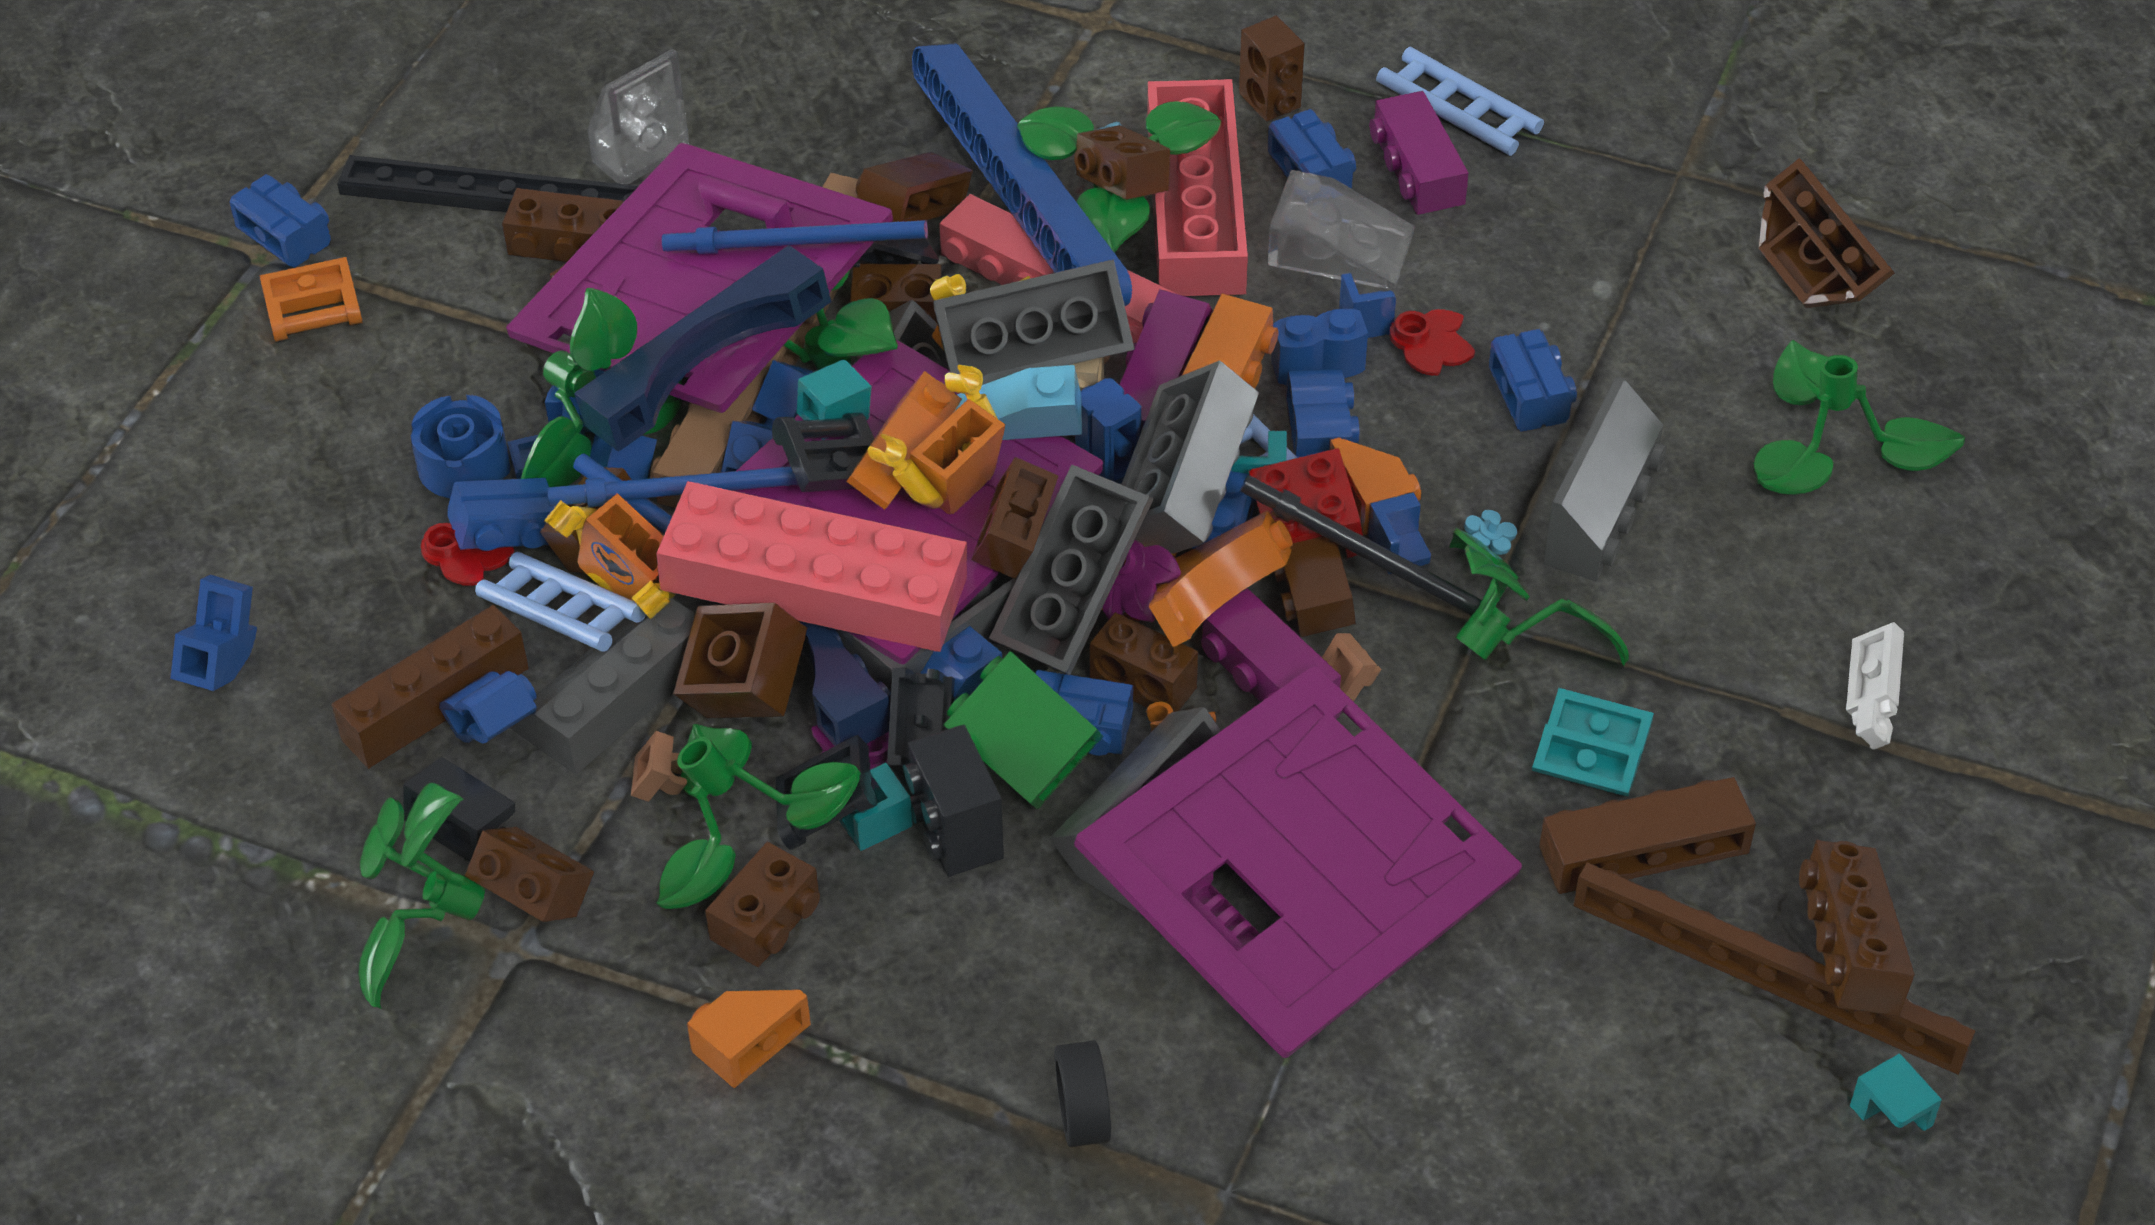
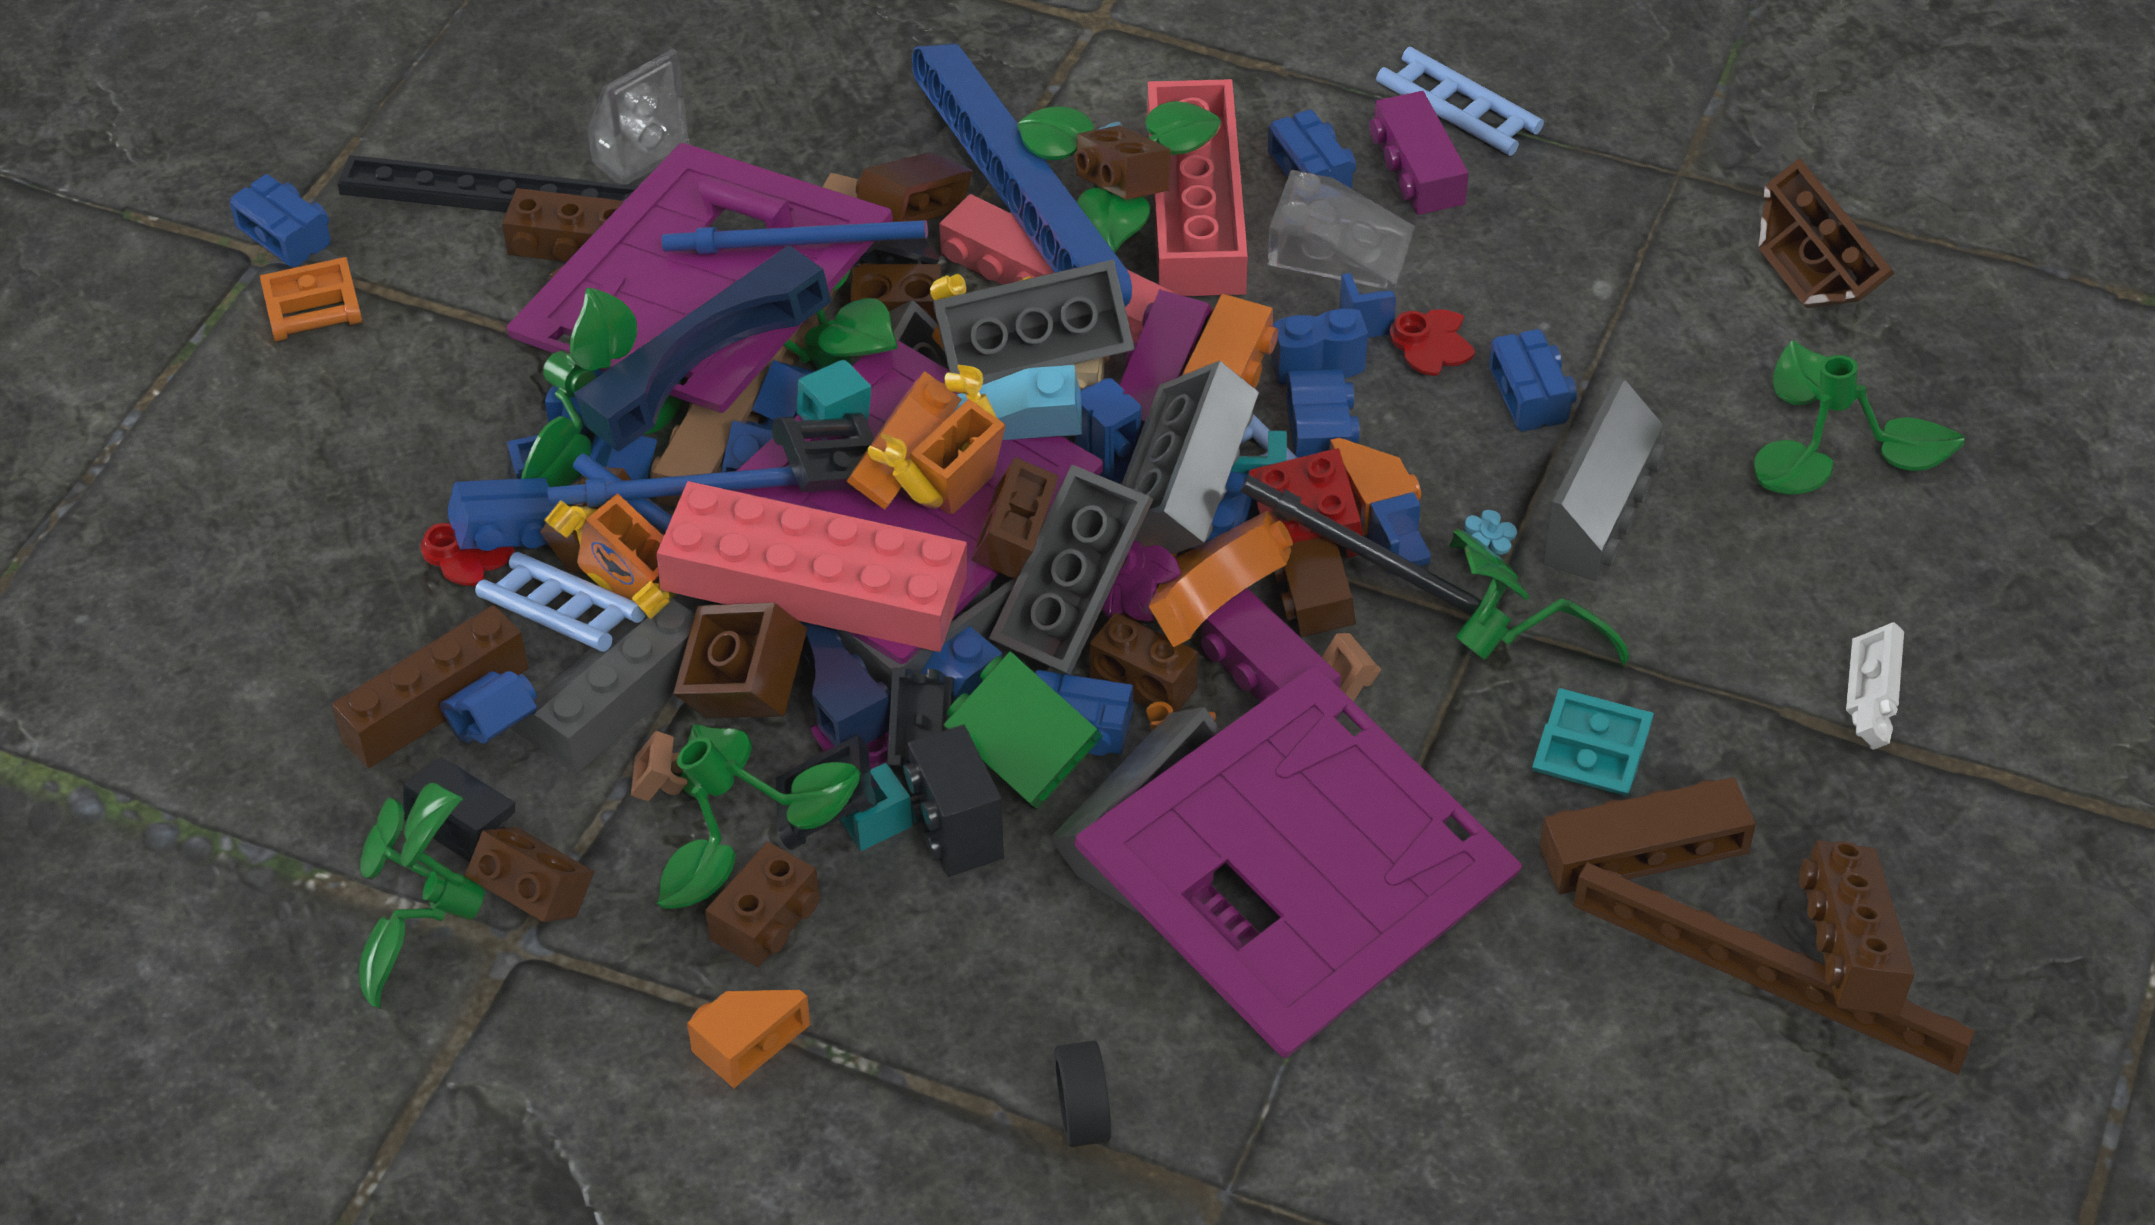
(220, 640): blue brick -> none
(458, 443): blue brick -> none
(1271, 68): reddish brown brick -> none
(1898, 1093): teal panel -> none

